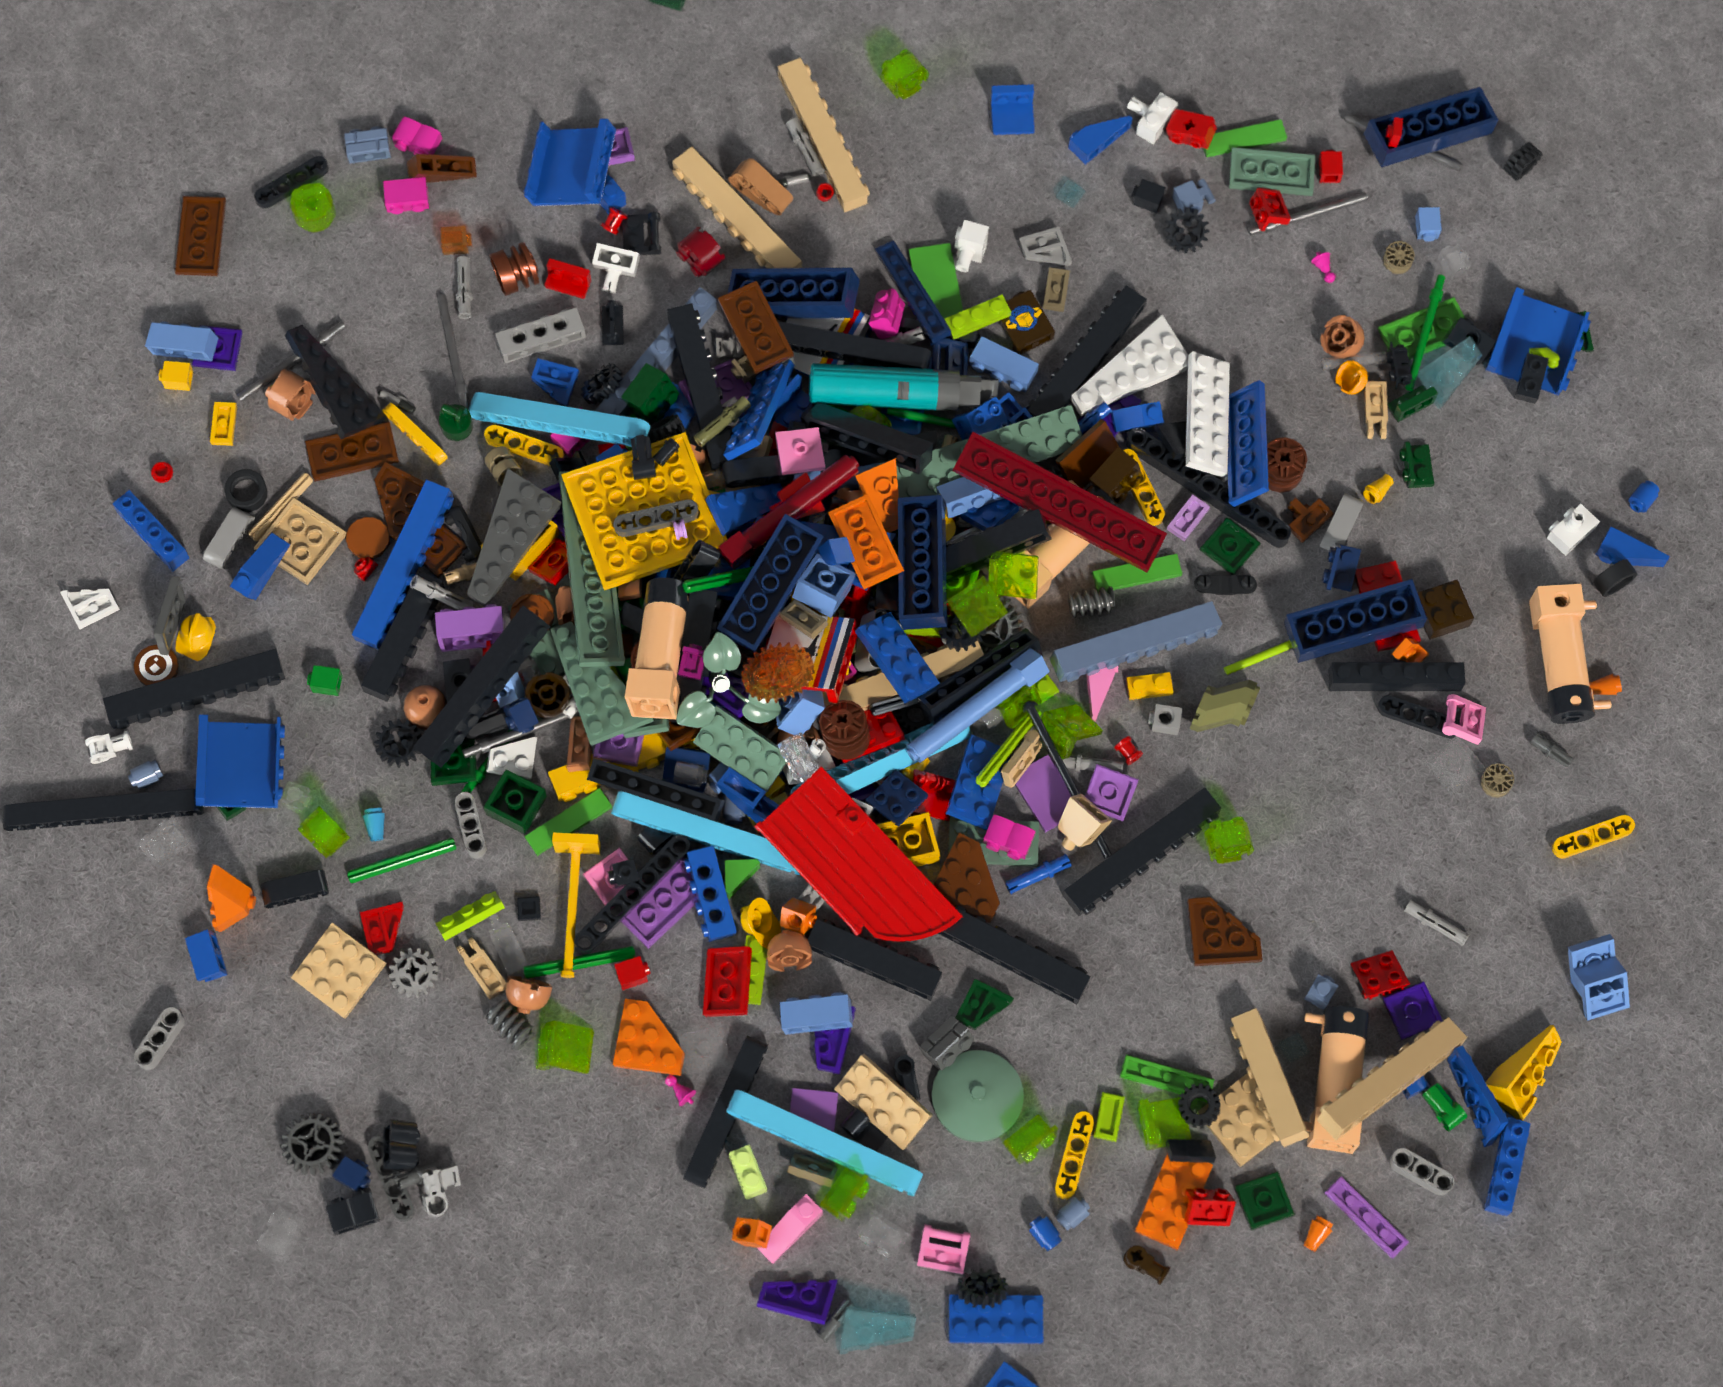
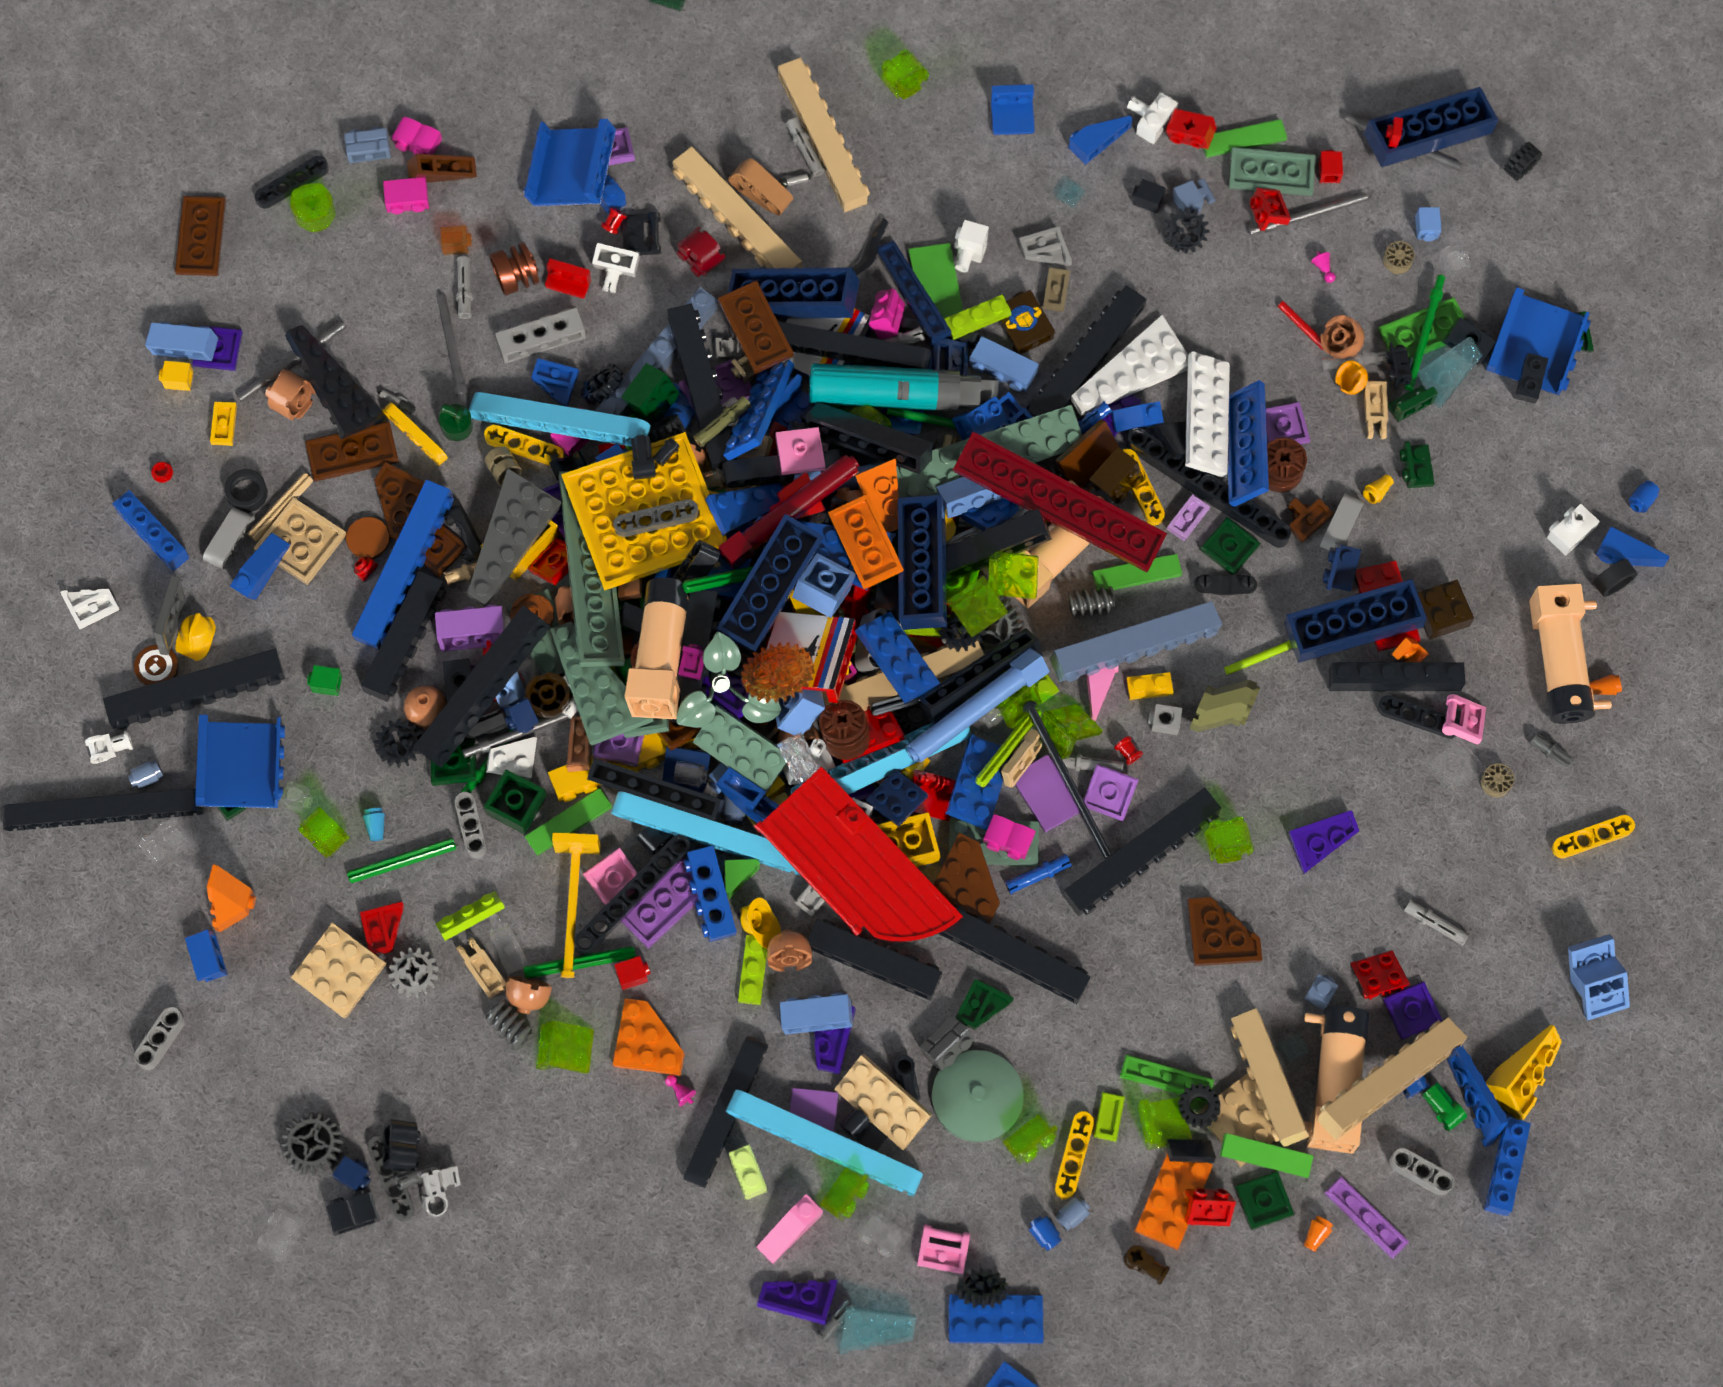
(293, 888): black beam -> none
(433, 590): light grey pin -> none
(529, 908): black tile -> none
(612, 324): black hinge -> none
(622, 873): black bracket -> none
(680, 530): lavender bush -> none
(727, 981): red plate -> none
(751, 1232): orange brick -> none
(798, 916): orange brick -> none
(803, 619): dark tan plate -> none
(812, 1170): dark tan plate -> none
(830, 191): red hinge -> none
(836, 551): blue brick -> none
(872, 248): none -> black piece
(1081, 822): tan torso -> none
(1266, 1155): none -> bright green tile
(1286, 422): none -> medium lavender tile
(1295, 318): none -> red bar
(1321, 838): none -> dark purple wing
(1548, 353): lime arm -> none

